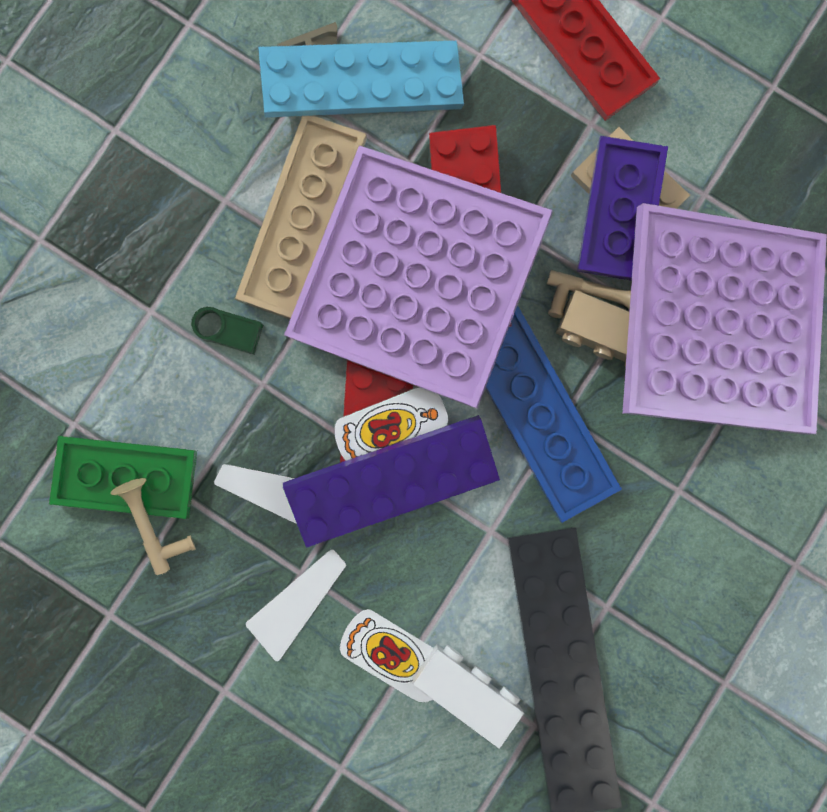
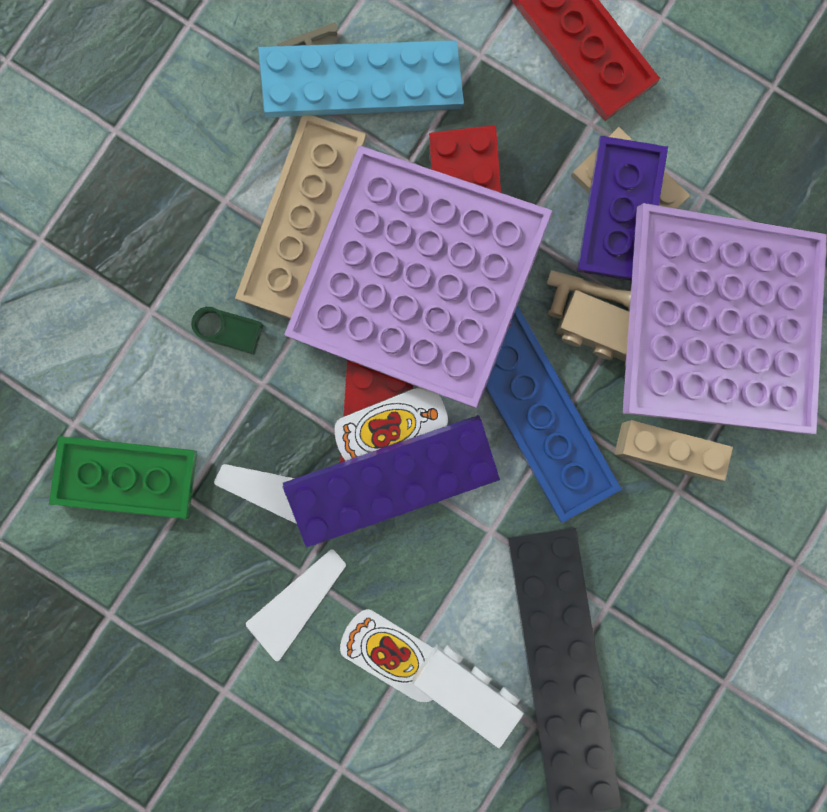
(157, 555): tan piece -> none
(673, 451): none -> tan brick

